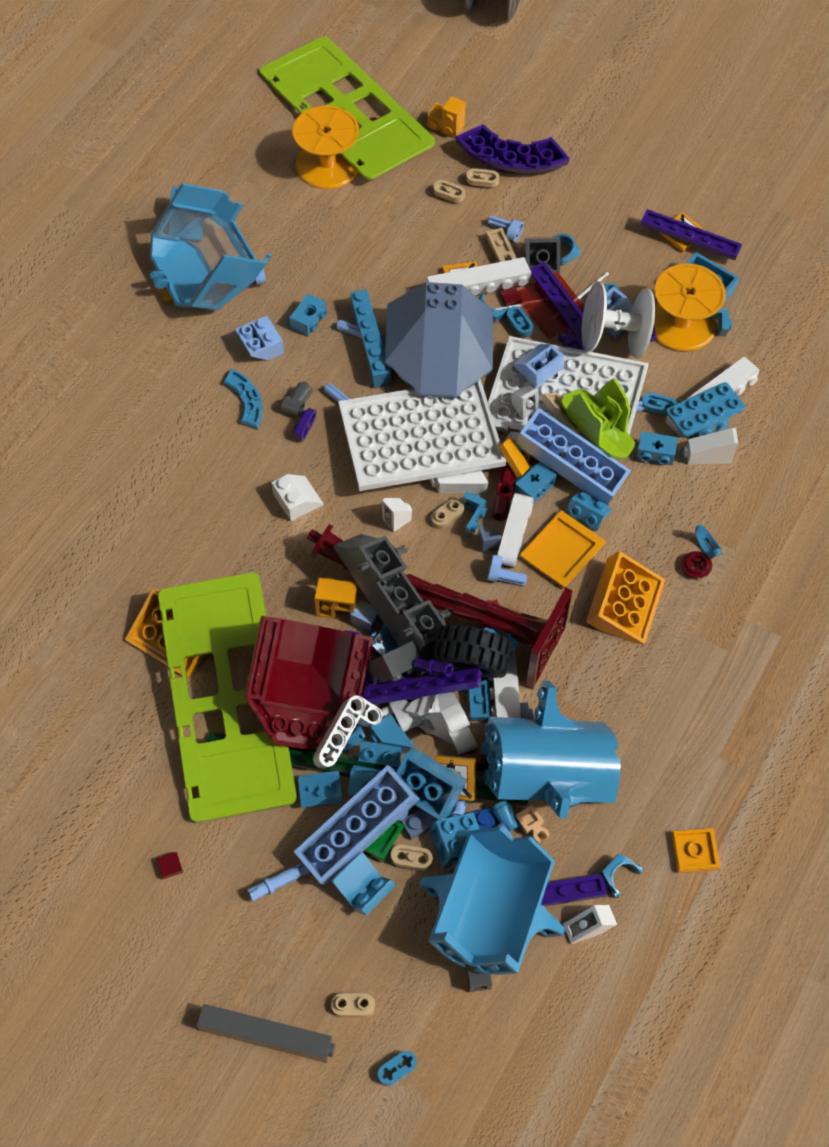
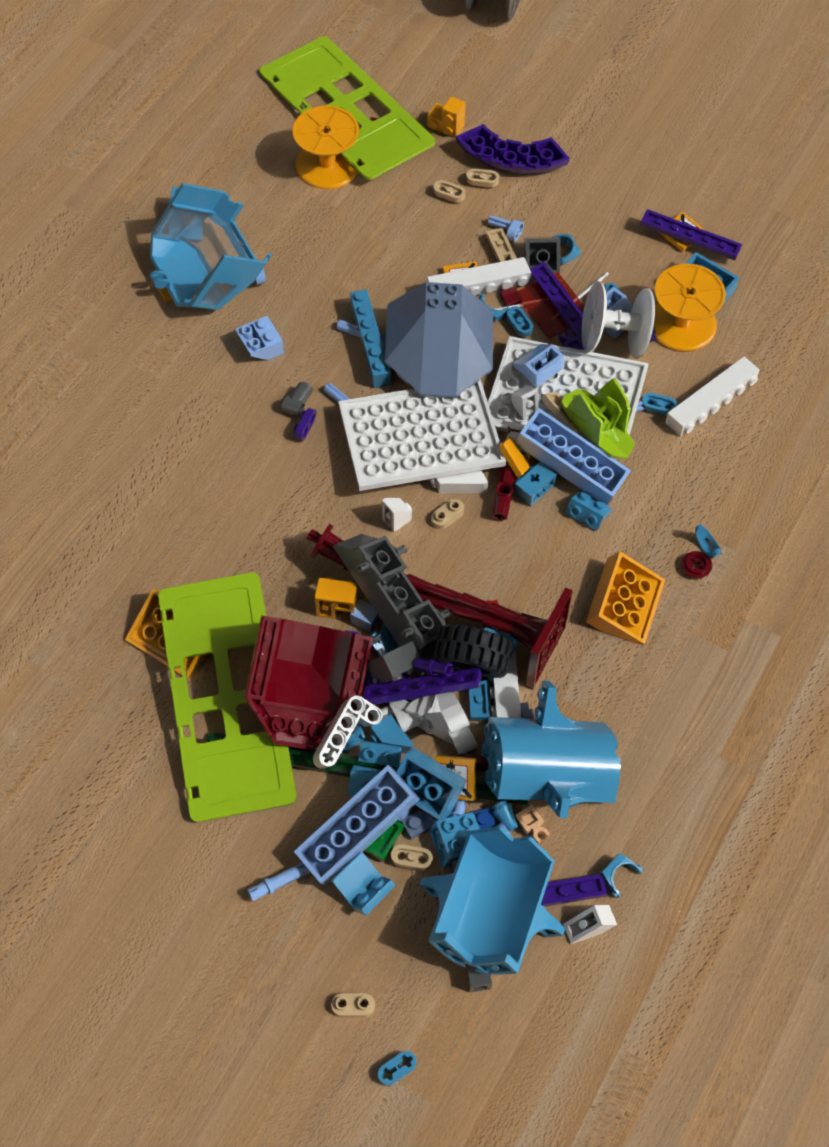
(169, 865): dark red tile -> none
(250, 397): dark azure tile -> none
(266, 1033): dark grey brick -> none
(295, 495): white slope -> none
(308, 315): dark azure brick -> none
(320, 789): dark azure bracket -> none
(476, 504): dark azure bracket -> none
(489, 540): sand blue panel -> none
(496, 573): light blue piece -> none
(515, 529): white beam -> none
(562, 549): light orange piece -> none
(656, 448): dark azure brick -> none
(695, 850): light orange tile -> none
(706, 411): dark azure bracket -> none
(712, 448): white slope -> none
(724, 323): dark azure bracket -> none

